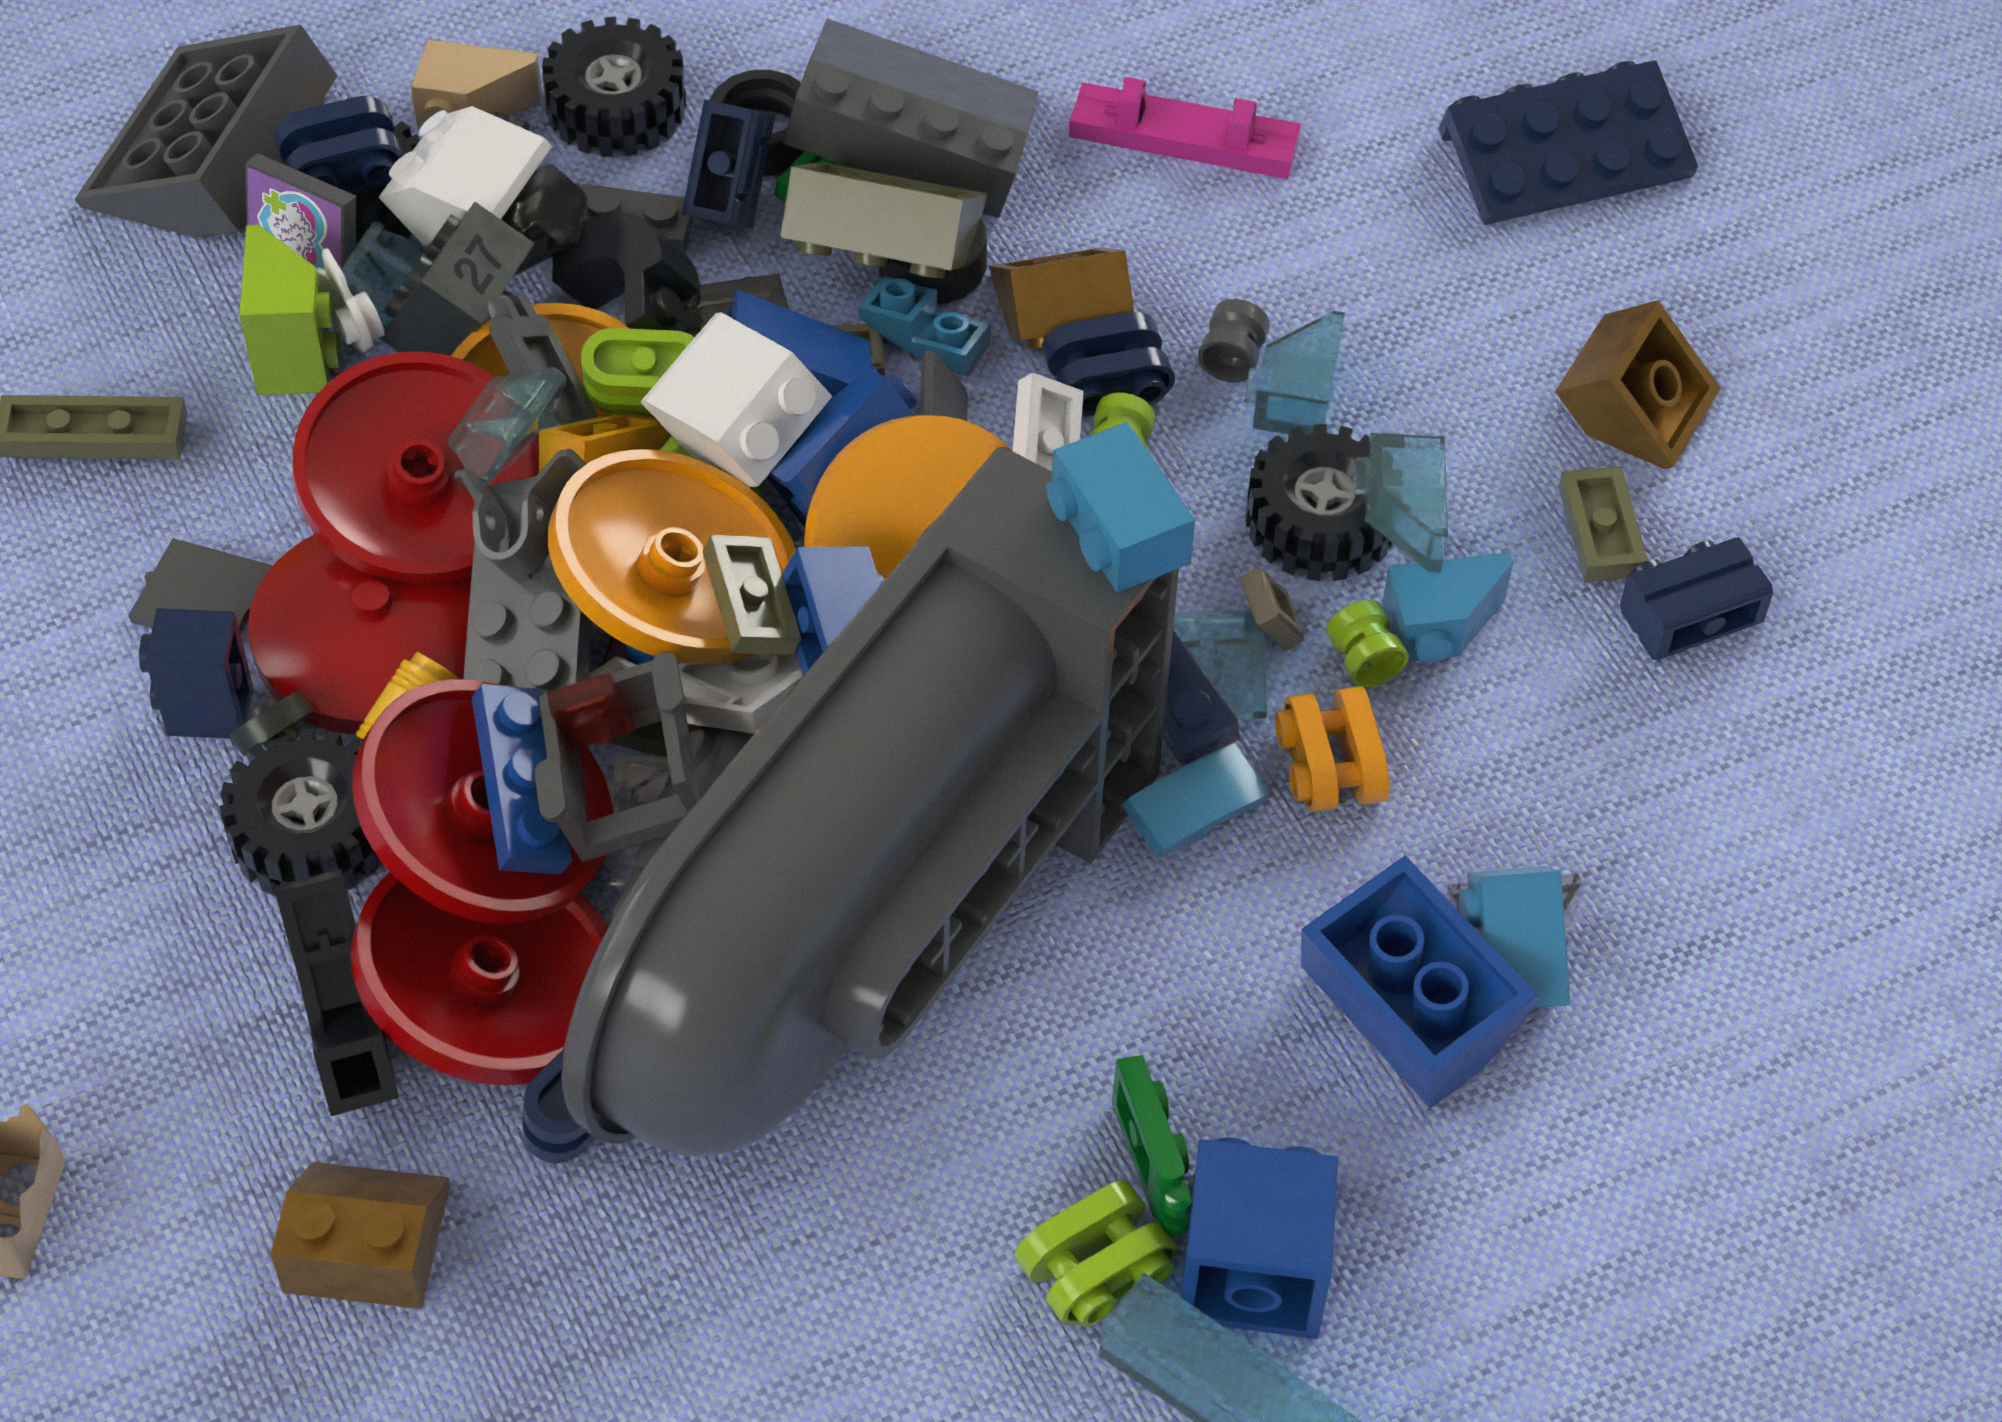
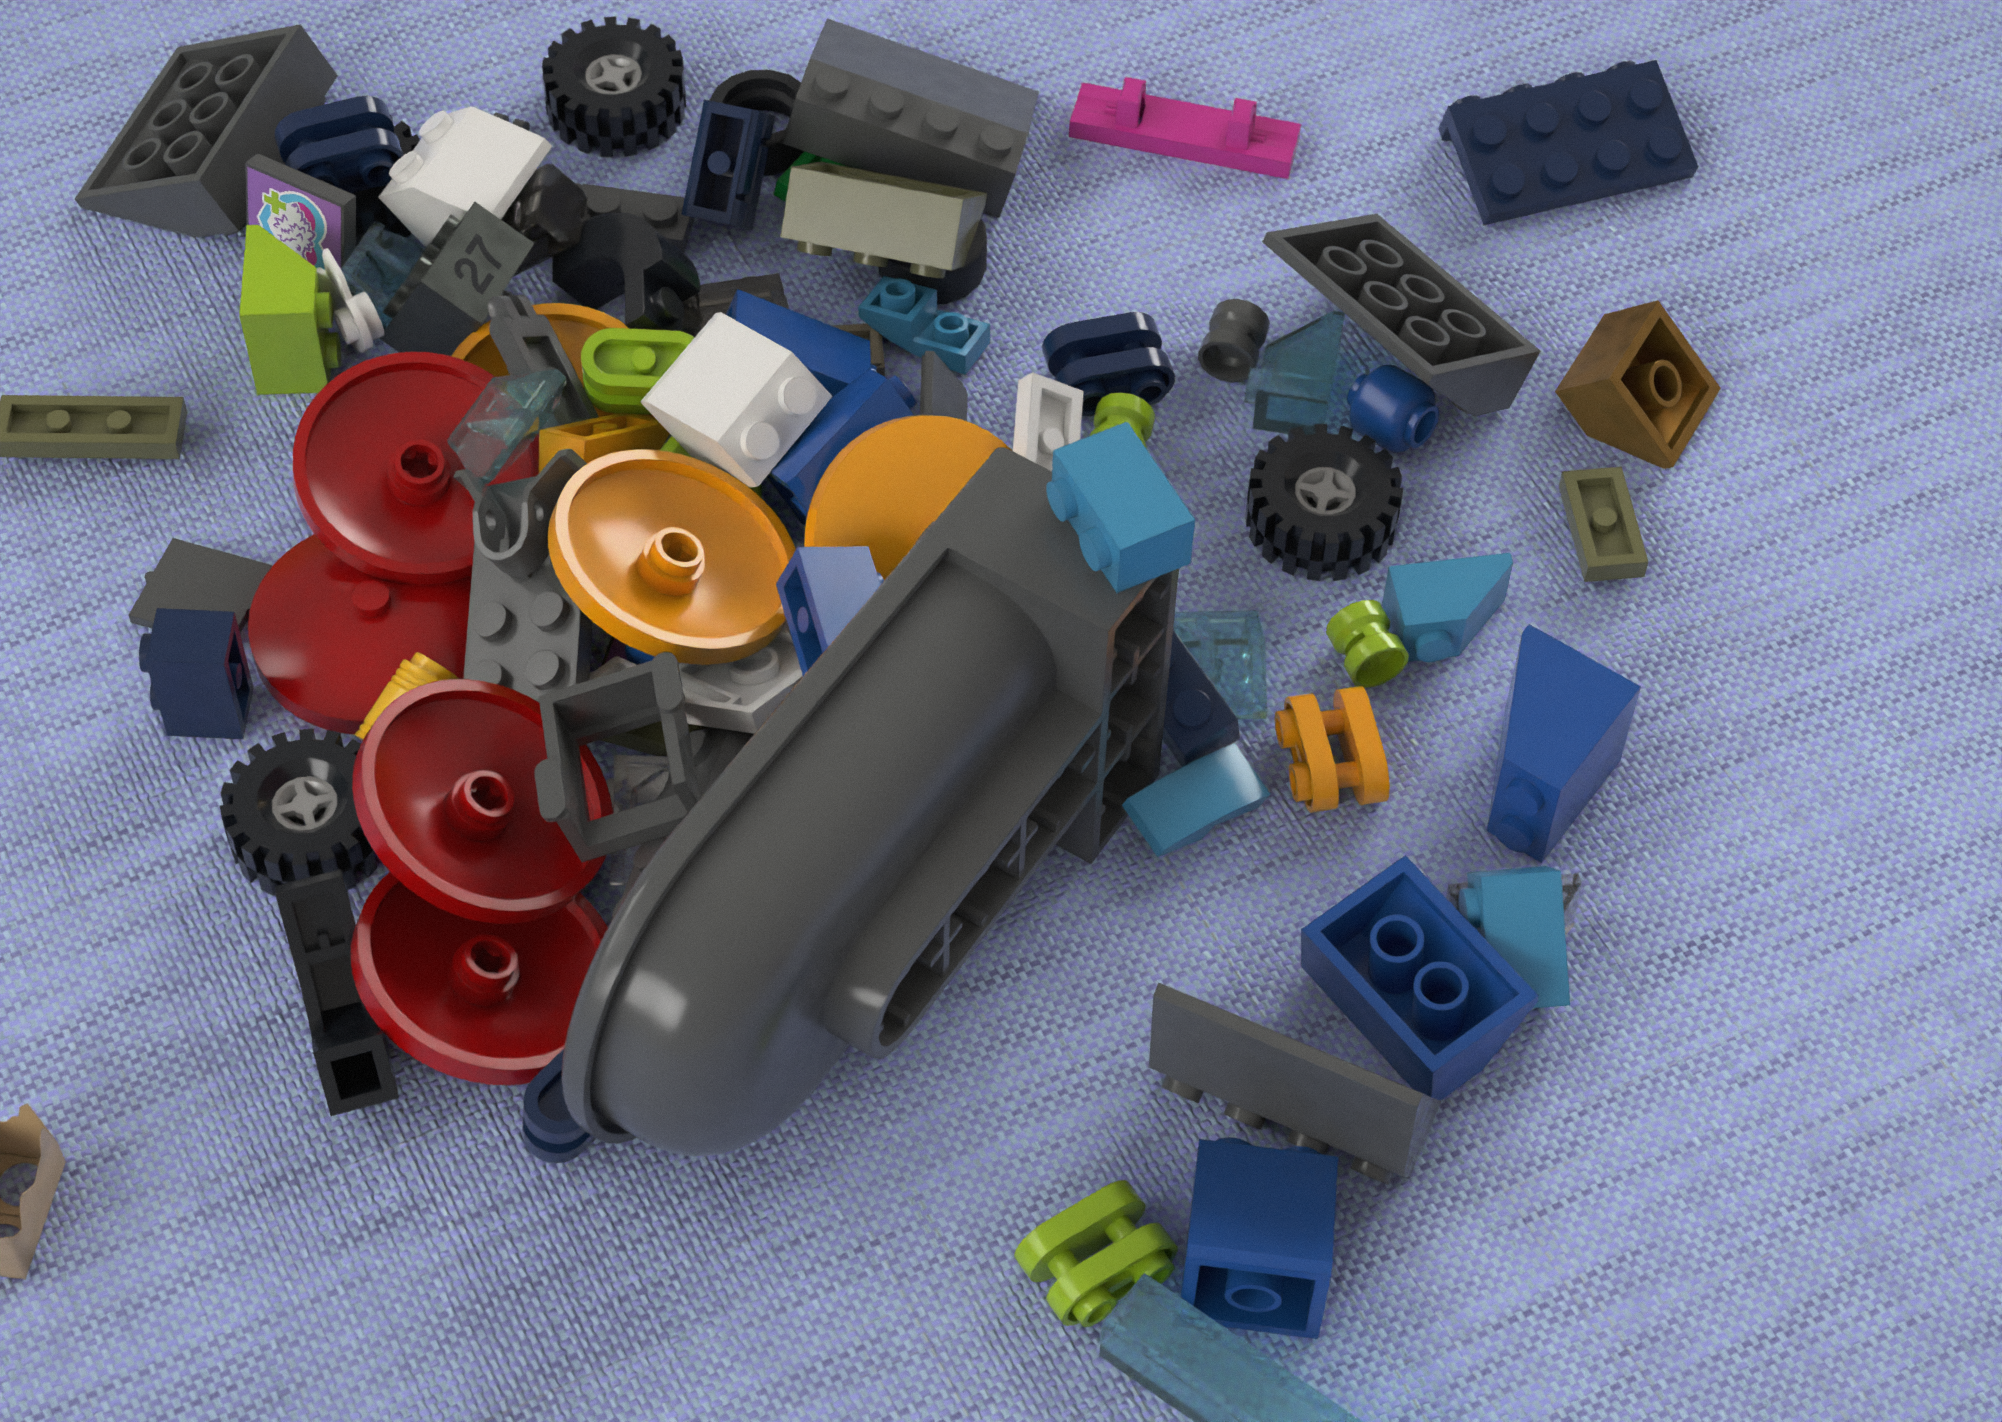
(272, 719): pearl dark grey wheel -> none
(359, 1234): pearl gold slope -> none
(477, 76): tan slope -> none
(510, 750): blue plate -> none
(590, 711): clear red plate -> none
(751, 595): olive plate -> none
(1061, 290): pearl gold slope -> none
(1155, 1151): green hinge -> none
(1272, 608): dark tan tile -> none
(1288, 1083): none -> dark grey slope
(1392, 408): none -> blue head
(1406, 493): clear light blue slope -> none
(1411, 309): none -> dark grey slope
(1556, 743): none -> blue slope
(1695, 597): dark blue brick -> none

